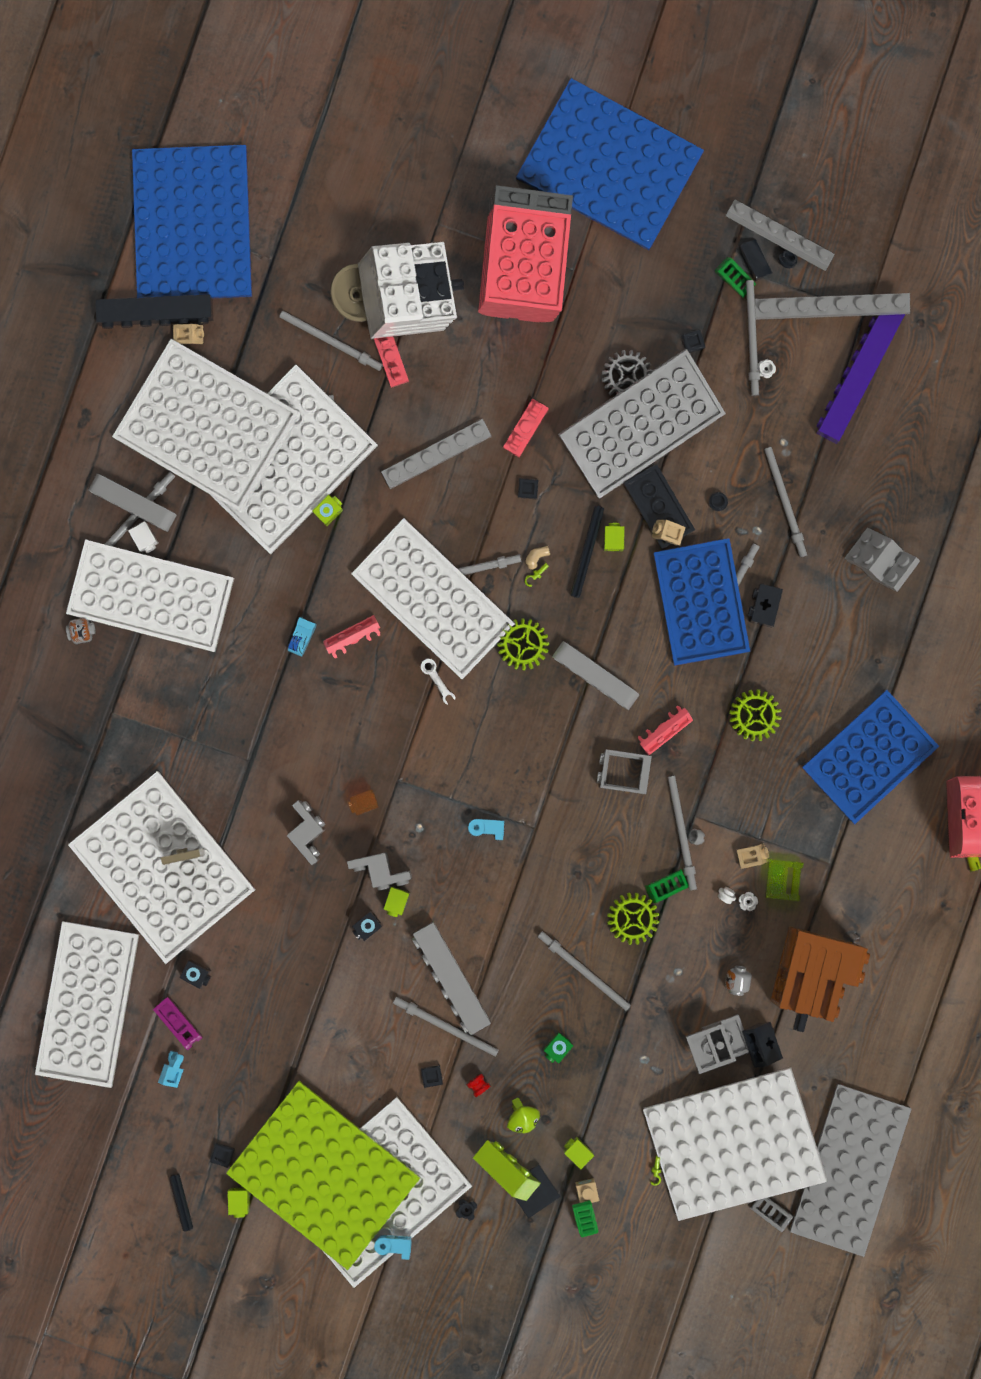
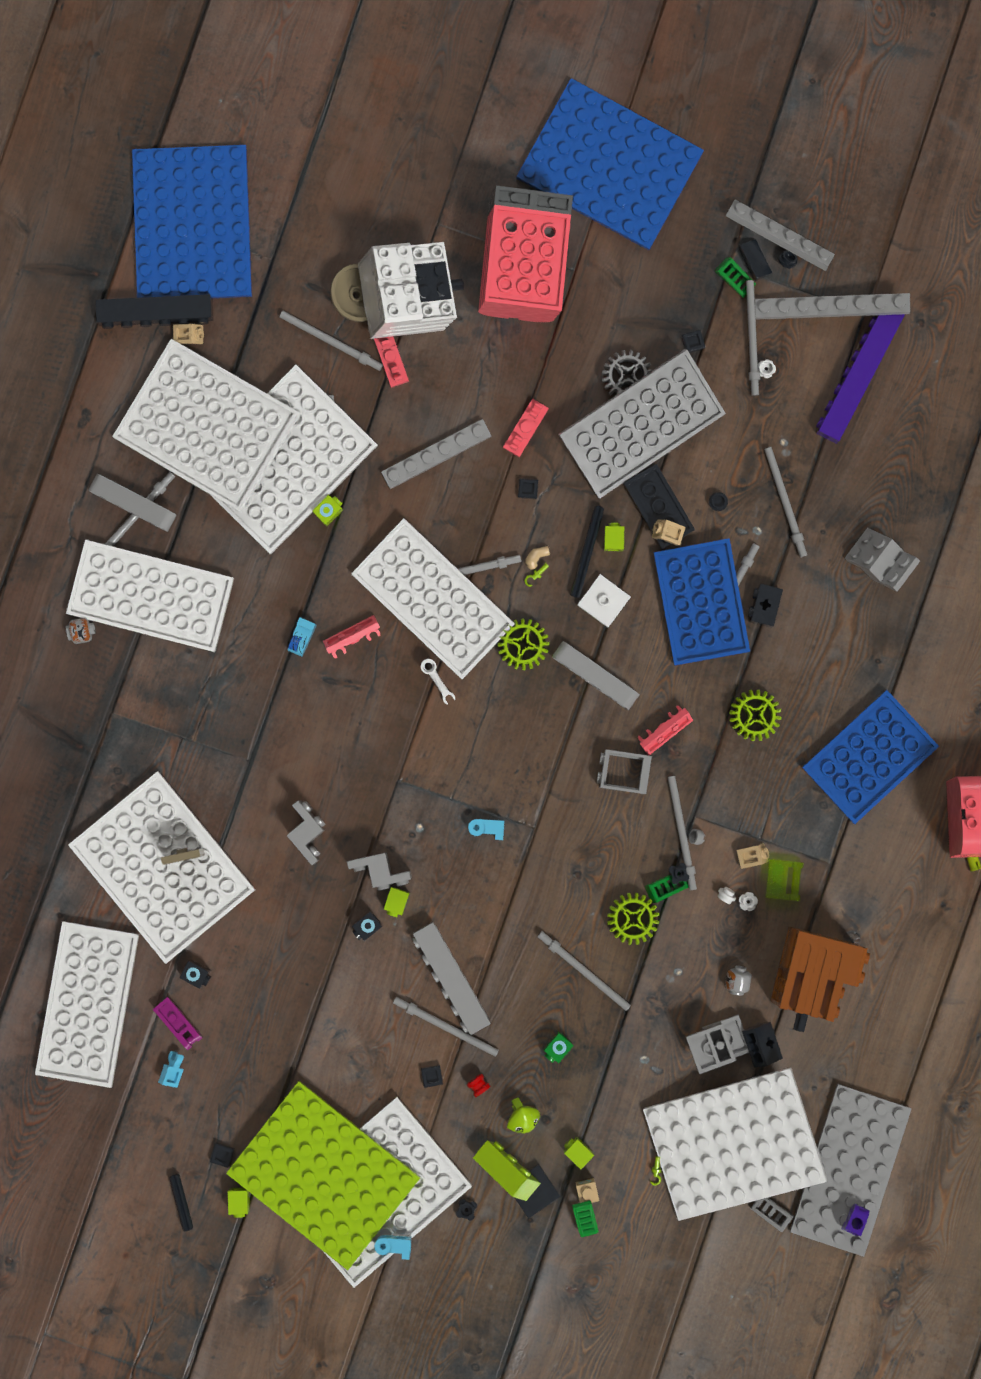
(144, 537): white brick -> none
(363, 802): clear orange brick -> none
(604, 601): none -> white plate
(675, 878): none -> black plate
(856, 1220): none -> dark purple leg

